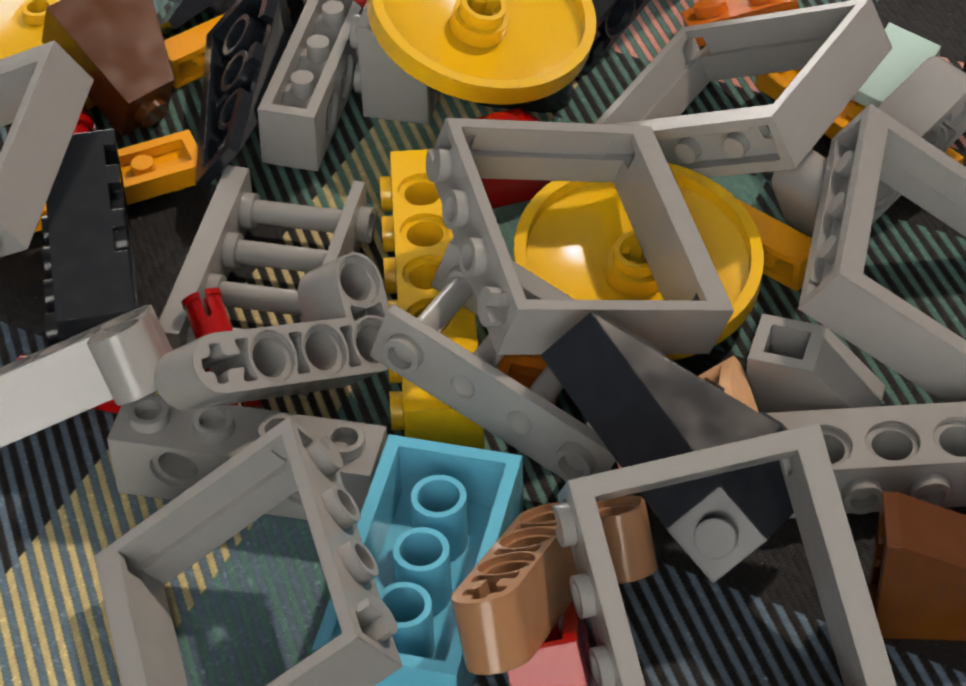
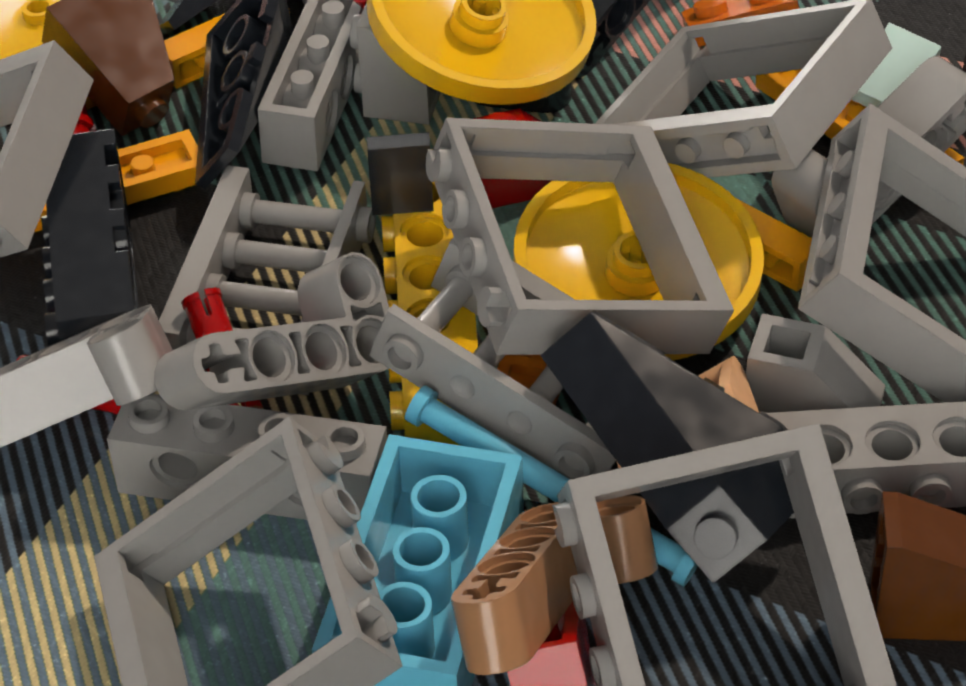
(399, 173): none -> black slope
(537, 475): none -> medium azure bar

